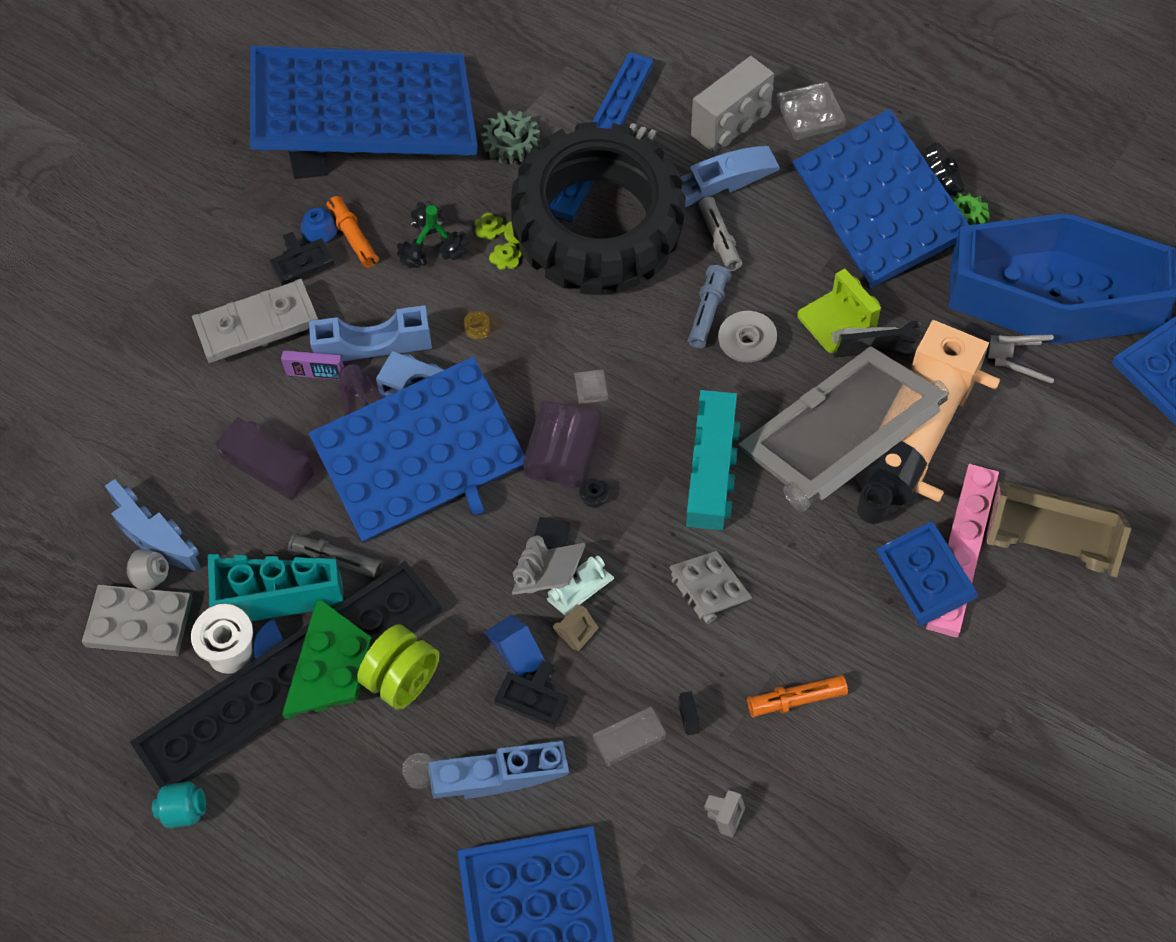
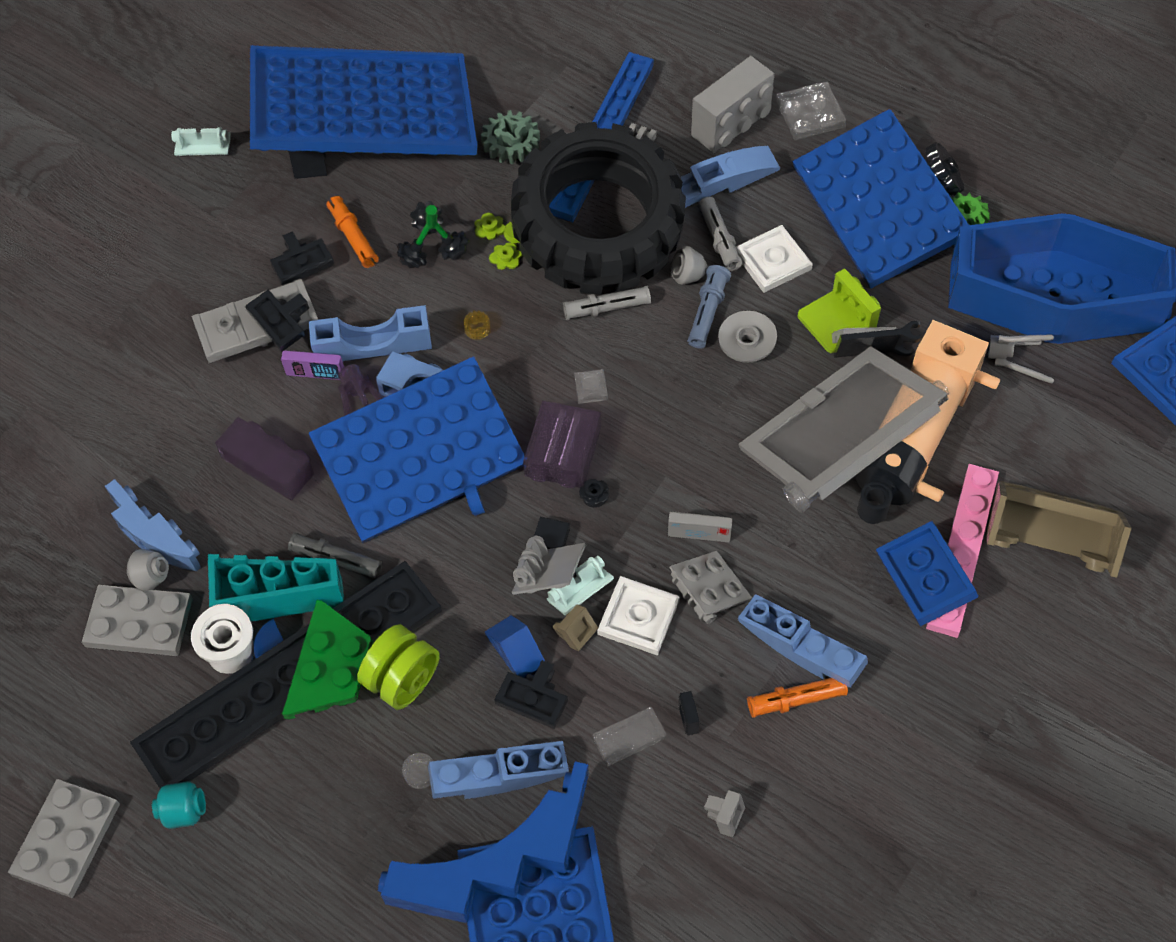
(64, 838): none -> light grey plate
(208, 142): none -> light aqua hinge
(279, 318): none -> black hinge
(318, 224): blue cone -> none
(539, 841): none -> blue arch
(573, 308): none -> light grey pin
(638, 615): none -> white tile
(687, 265): none -> light grey cone
(699, 526): none -> light grey tile
(712, 461): teal wedge -> none
(773, 258): none -> white tile
(800, 643): none -> medium blue slope

